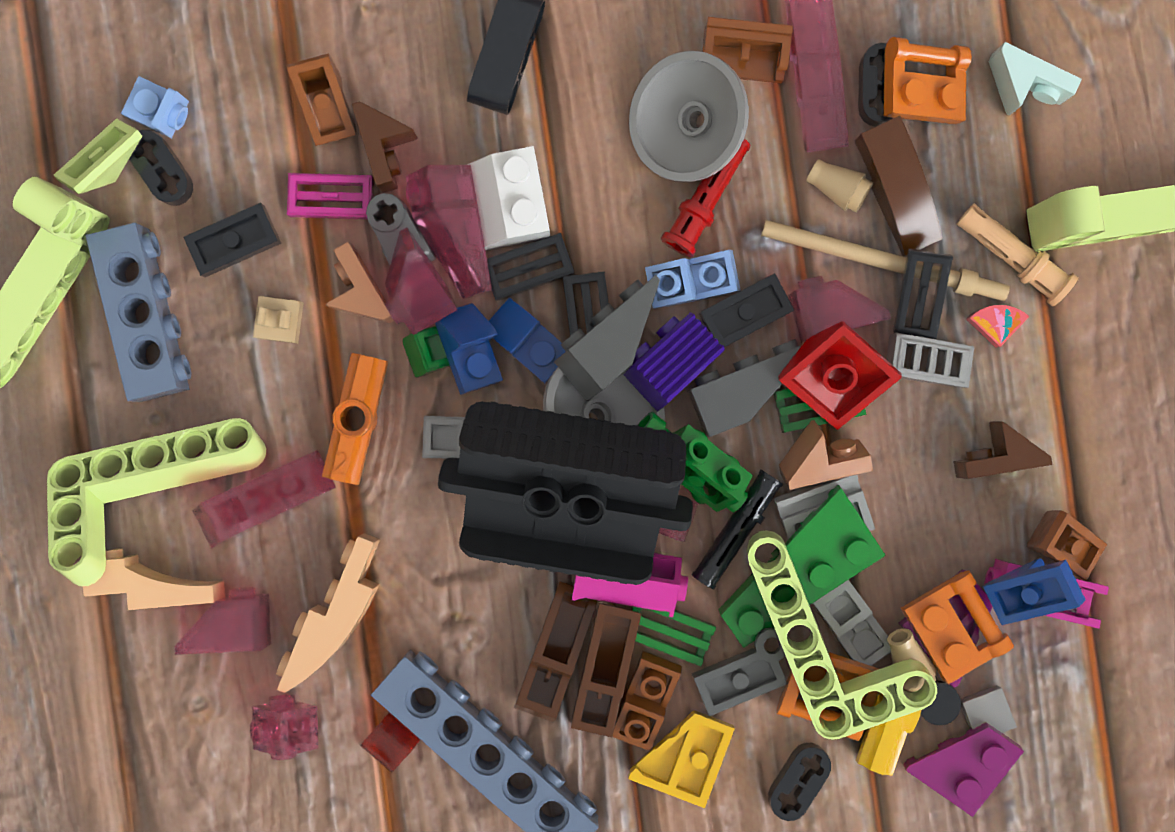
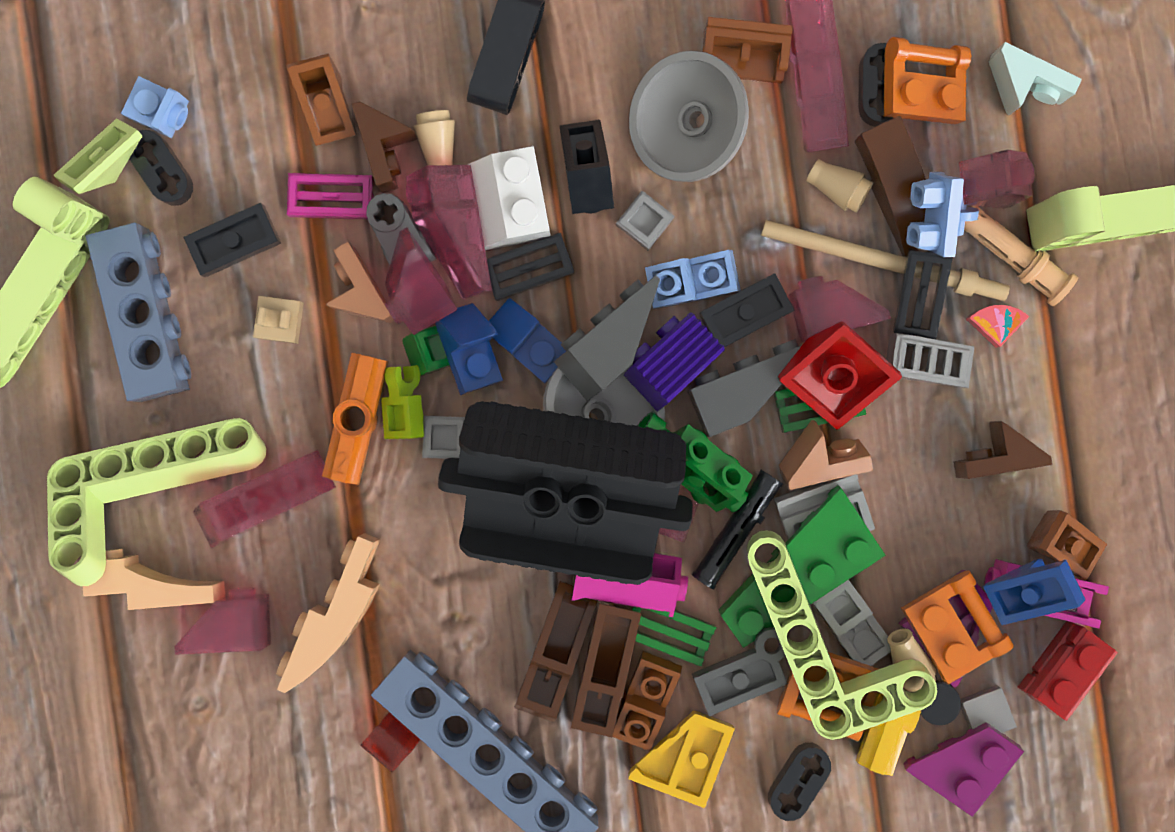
(284, 727): clear pink brick -> none
(402, 410): none -> lime plate
(436, 136): none -> tan cone
(584, 280): black tile -> none
(587, 167): none -> black slope
(645, 220): none -> light grey tile
(697, 211): red pin -> none
(943, 214): none -> light blue hips
(997, 179): none -> clear pink slope
(1067, 670): none -> red brick

